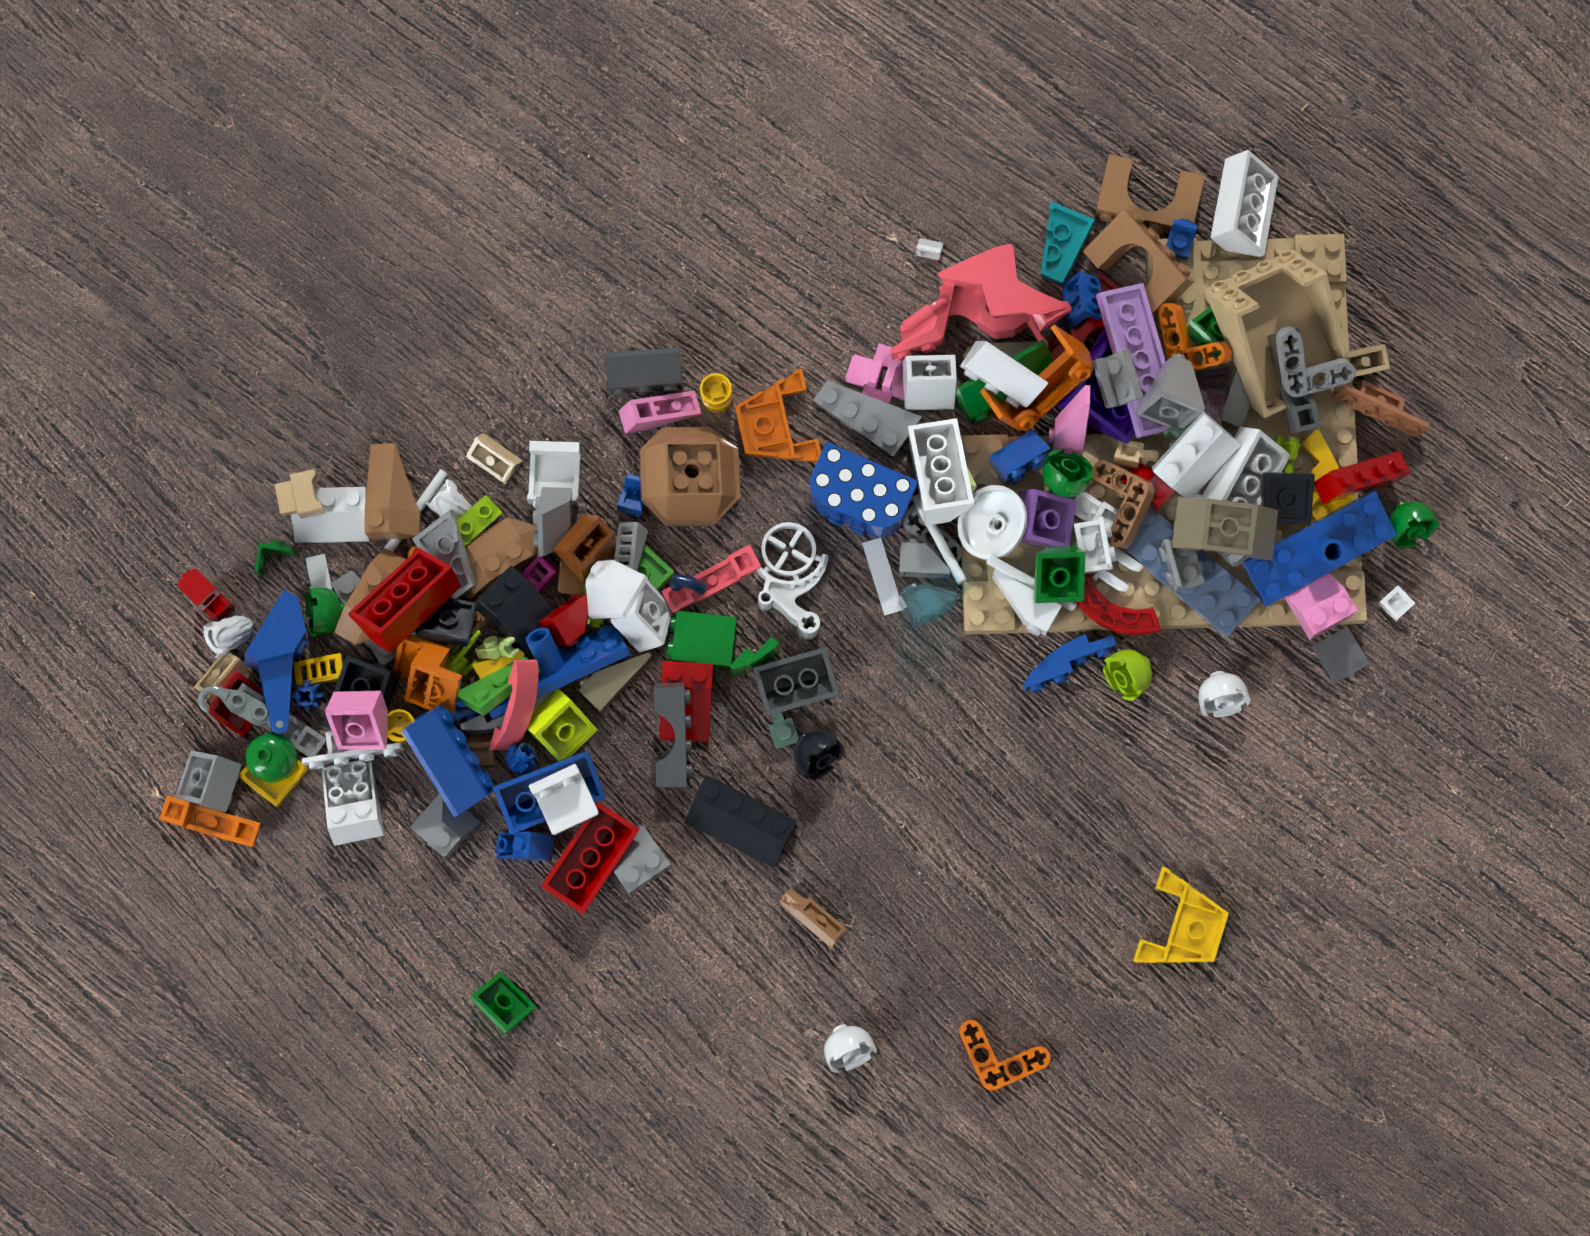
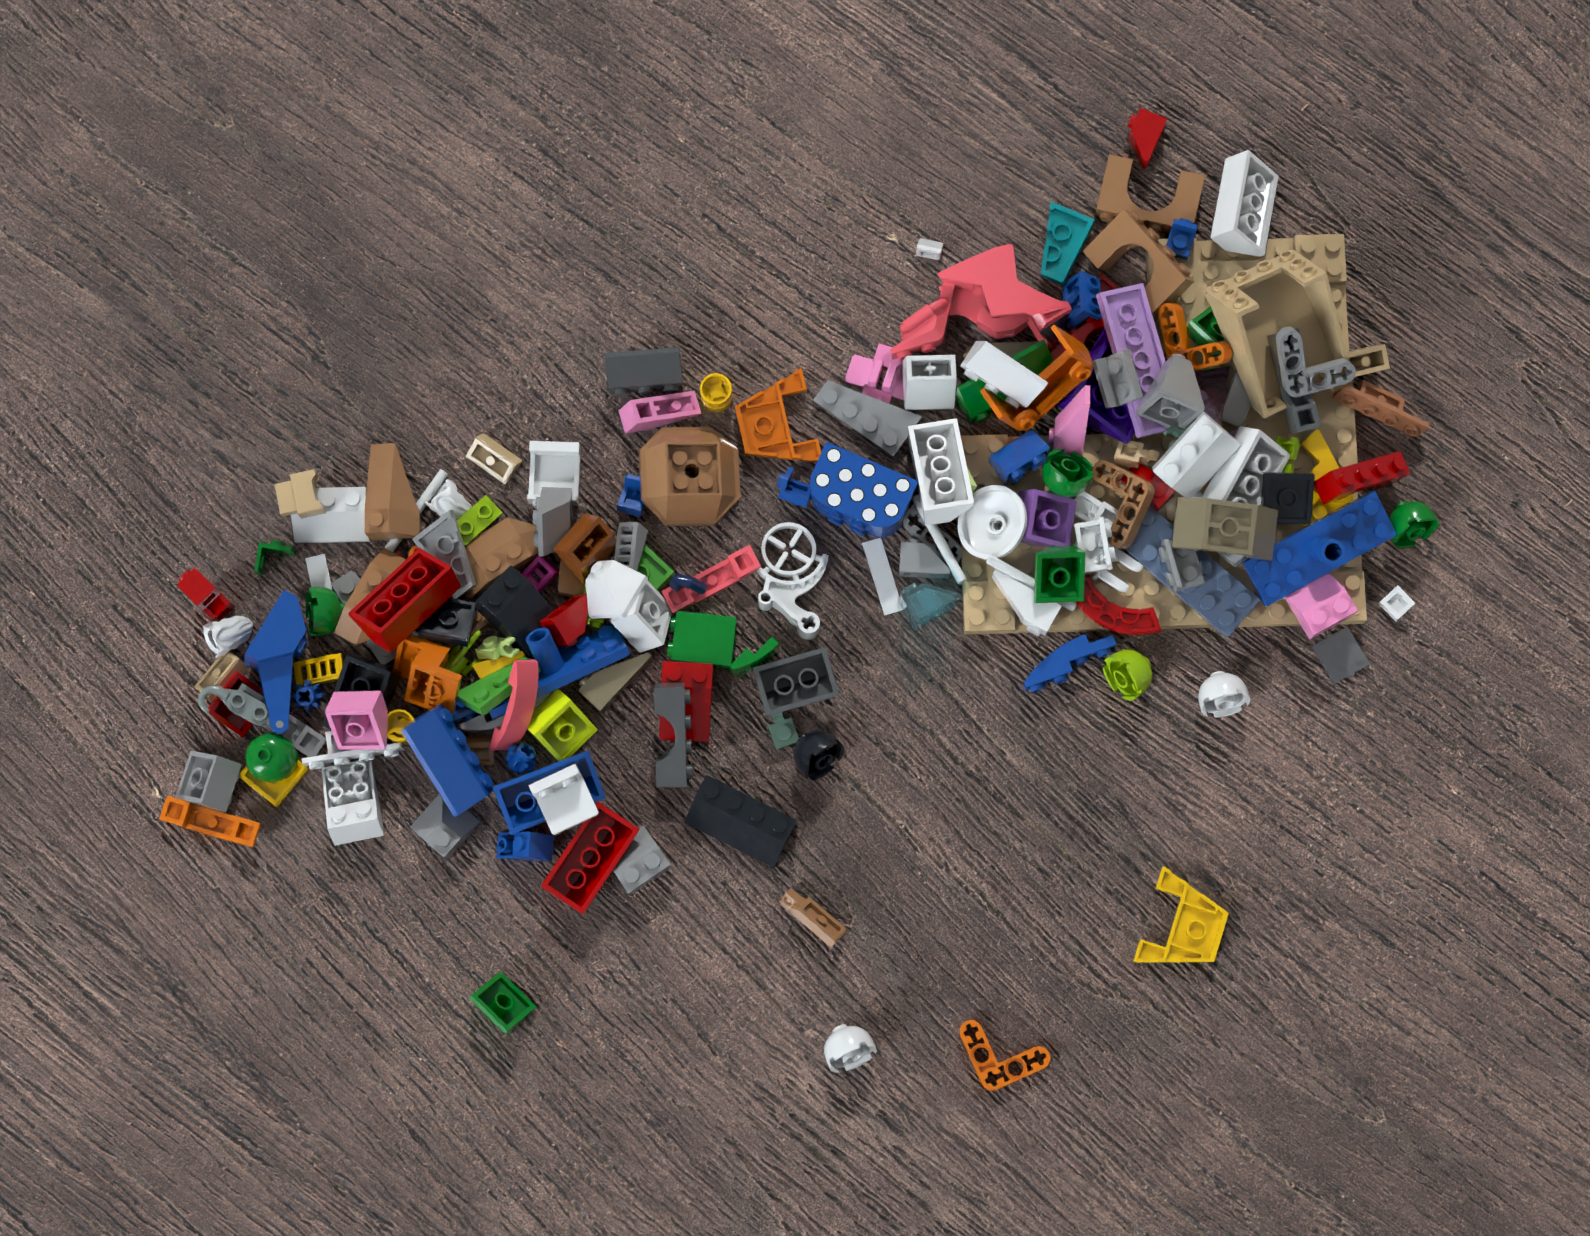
(793, 490): none -> blue bracket
(1145, 134): none -> red slope

